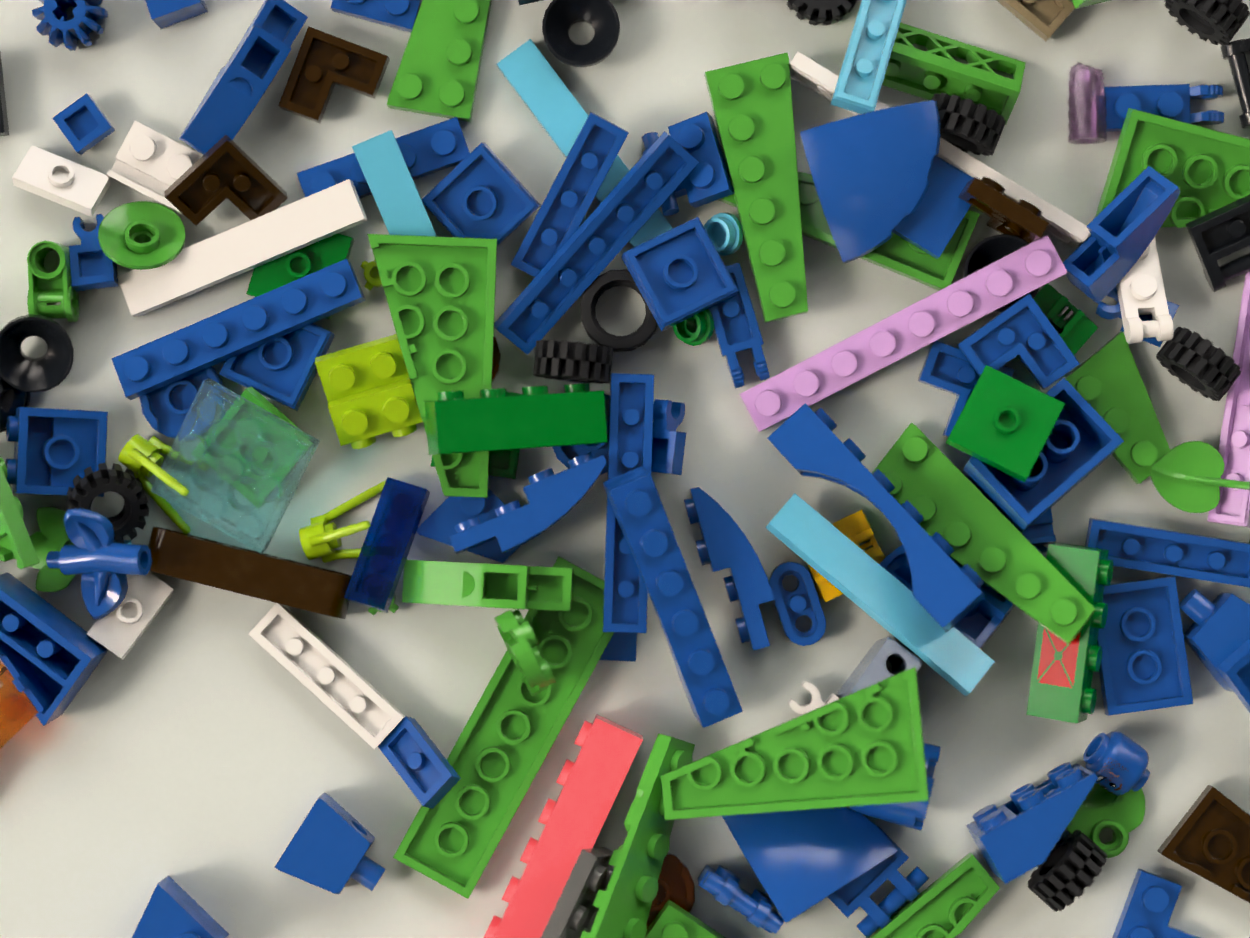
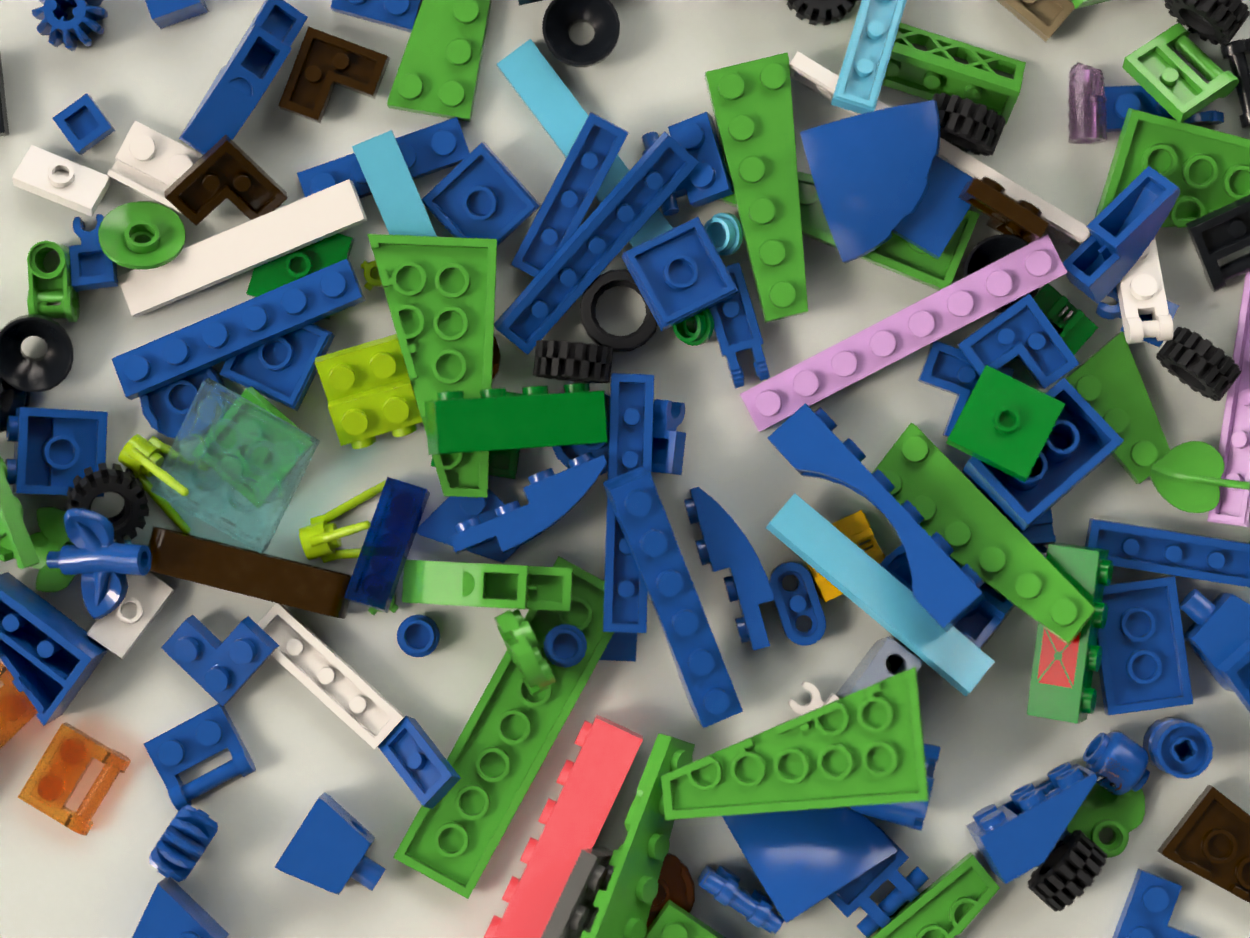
(61, 772): none -> clear orange plate
(183, 843): none -> blue gear
(193, 743): none -> blue plate
(219, 665): none -> blue plate
(418, 635): none -> blue plate
(565, 645): none -> blue plate
(1172, 80): none -> bright green plate
(1178, 747): none -> blue wheel

